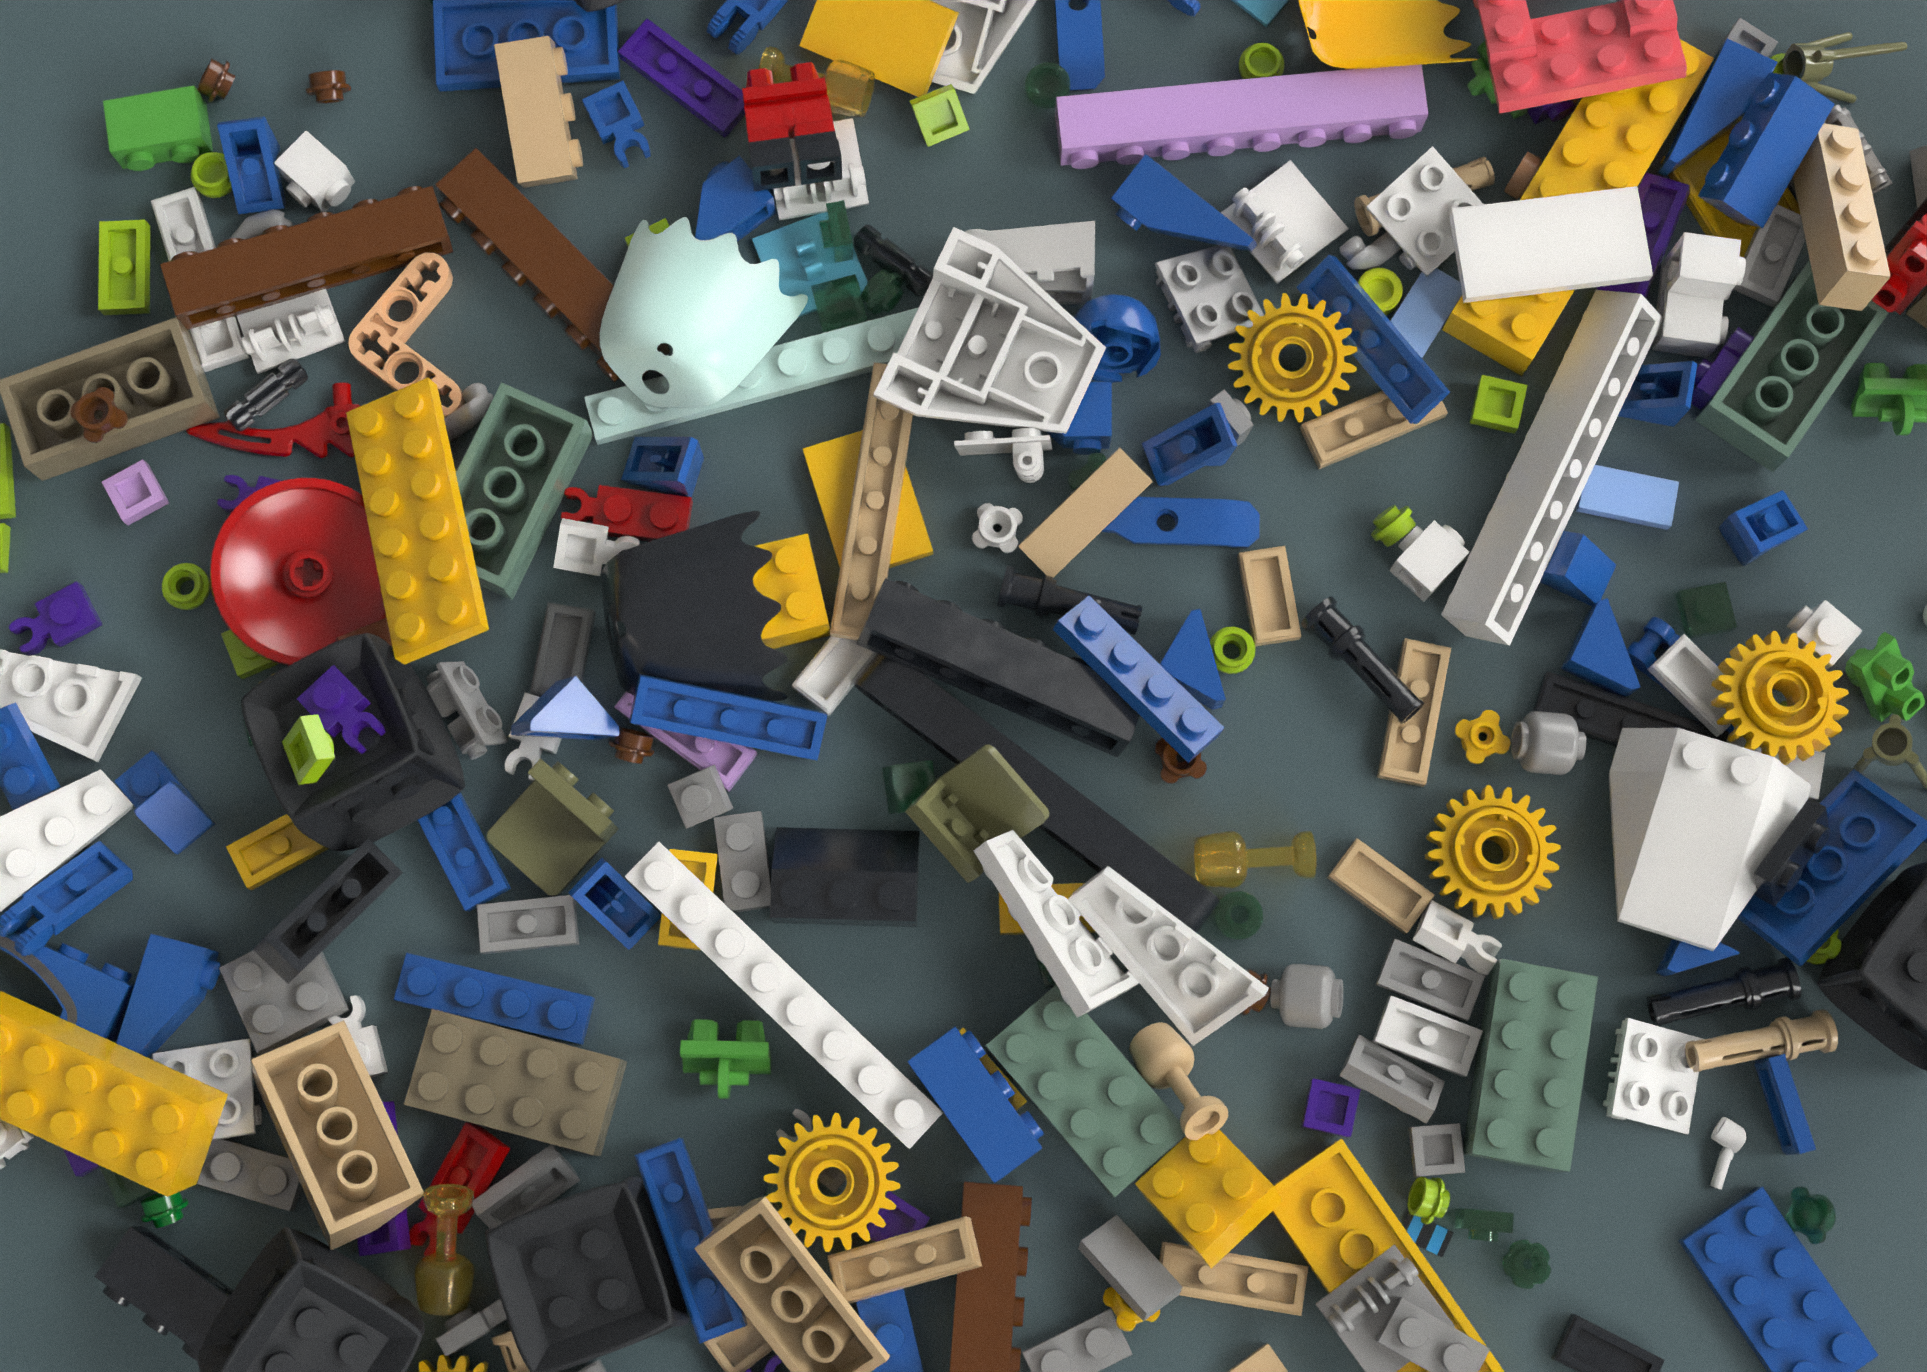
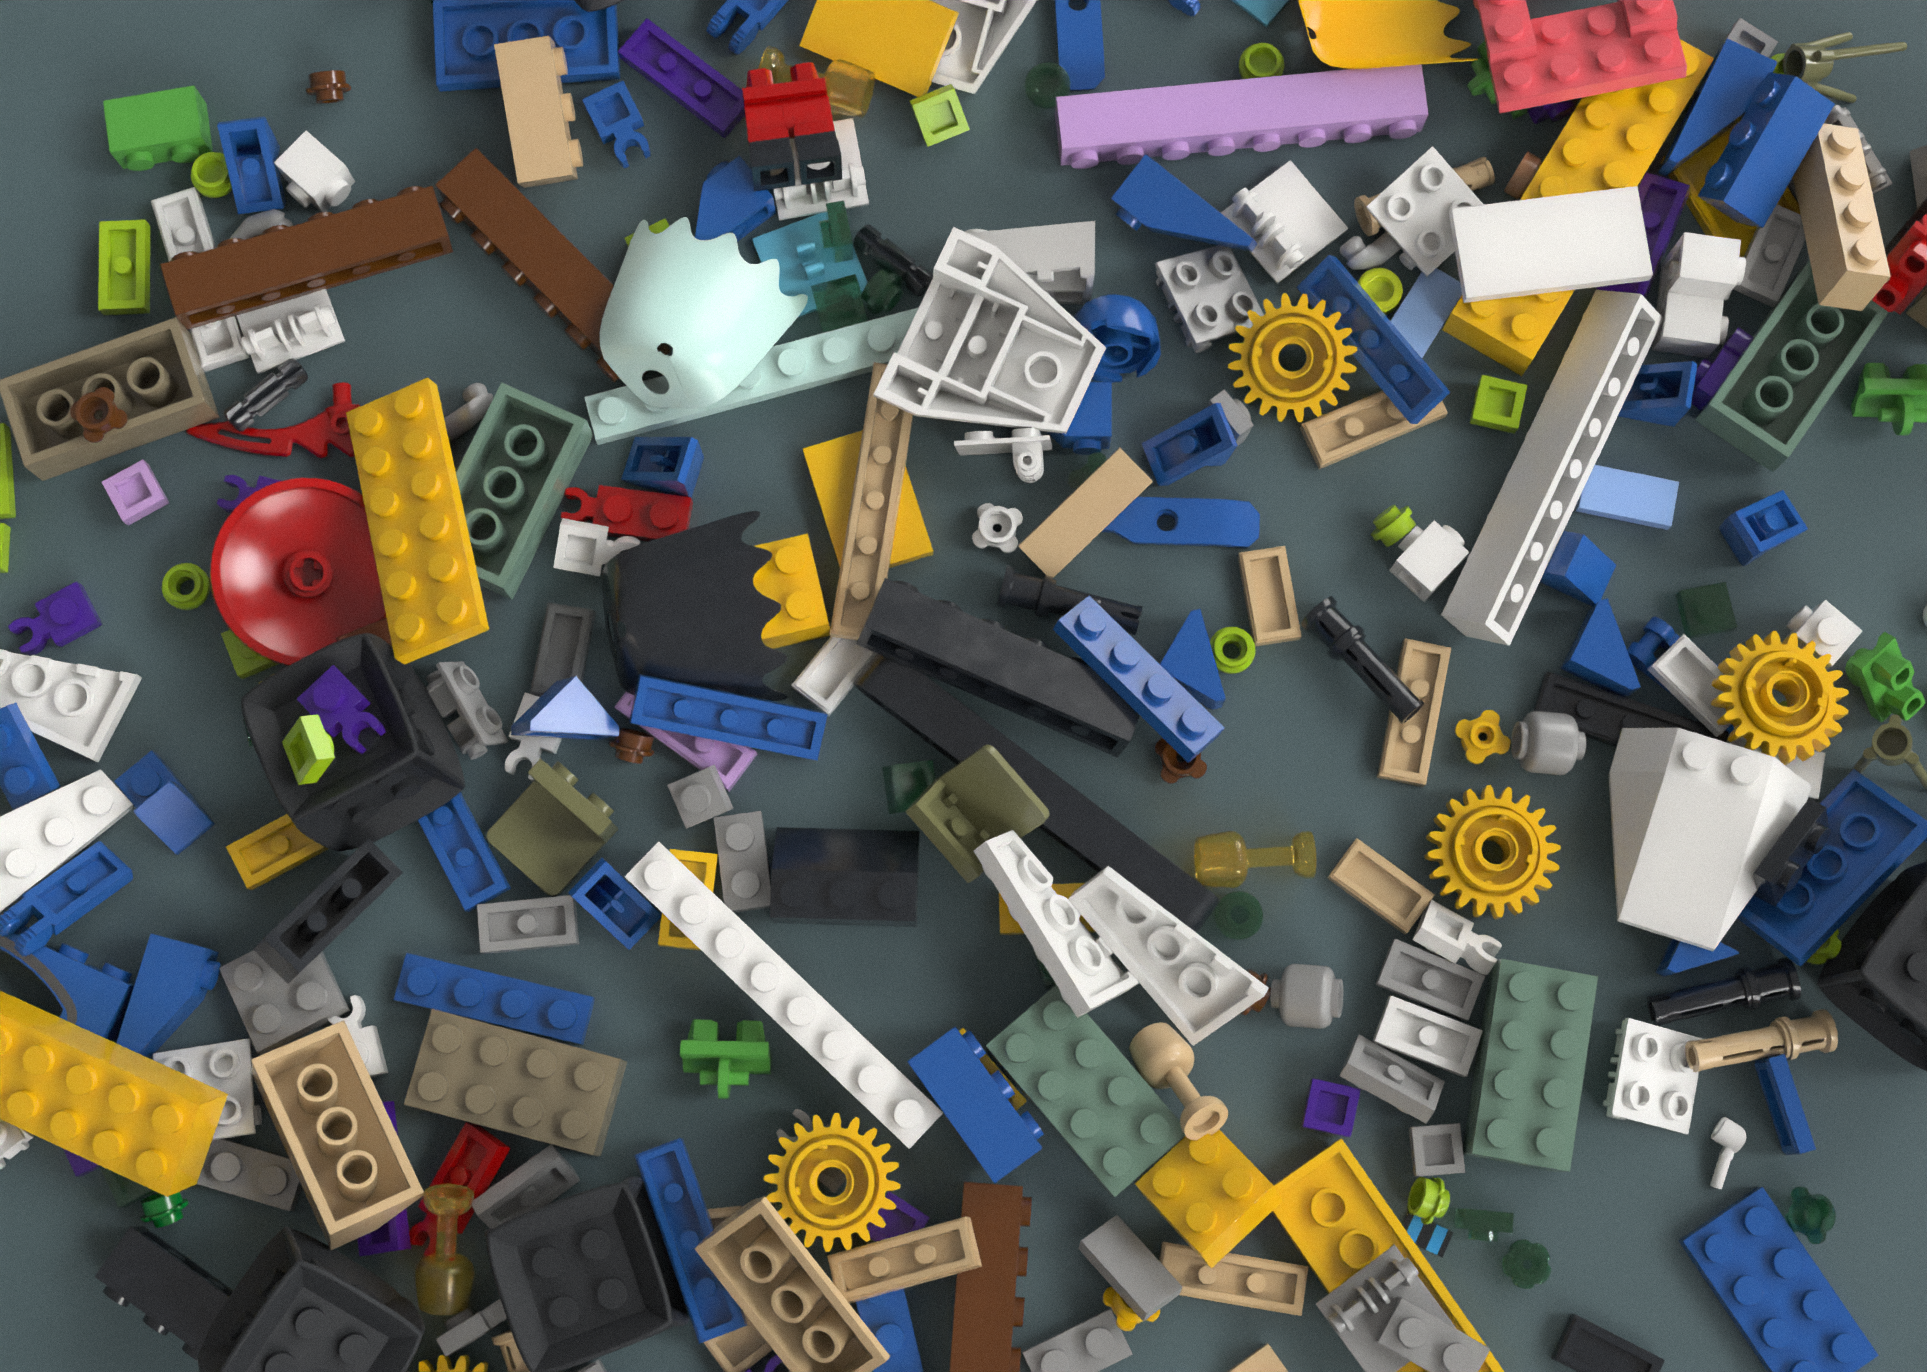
(216, 80): reddish brown plate -> none
(395, 334): light nougat beam -> none

